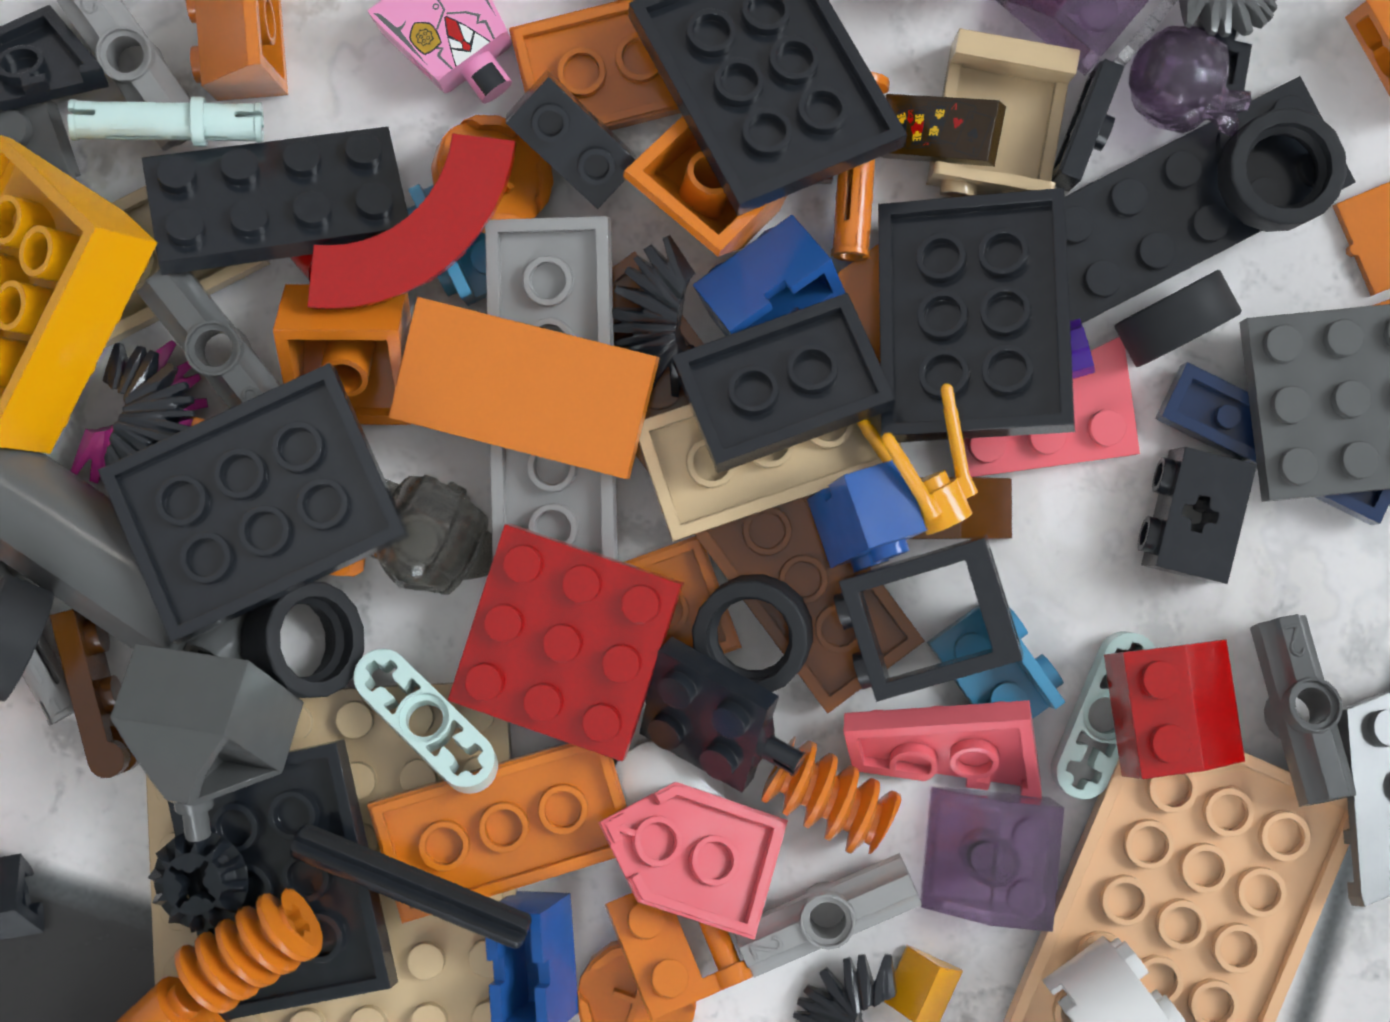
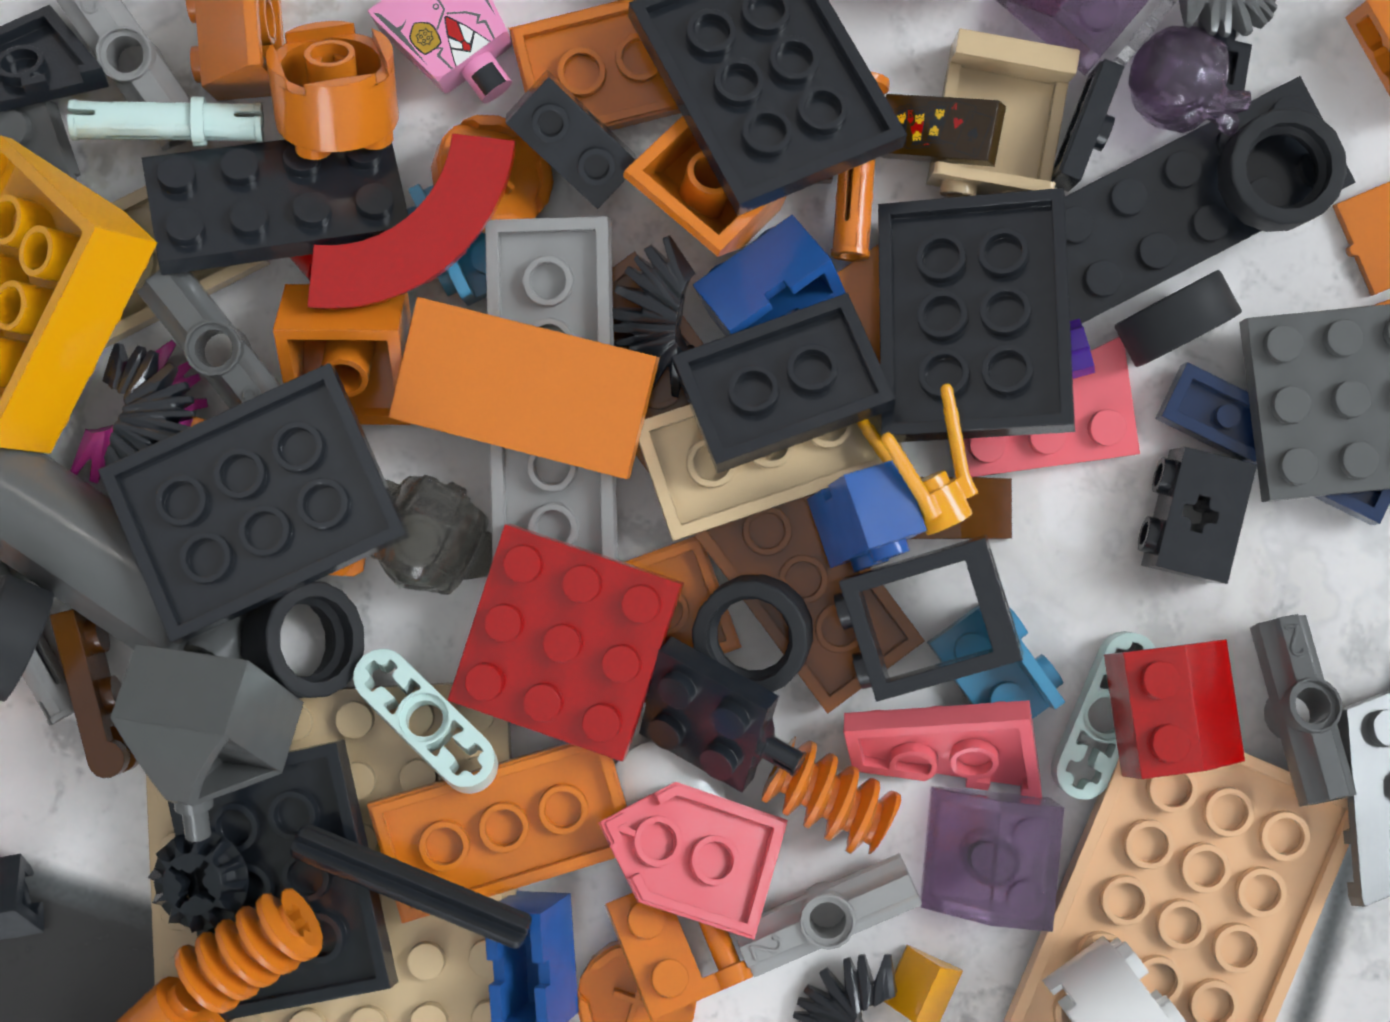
(333, 89): none -> orange brick

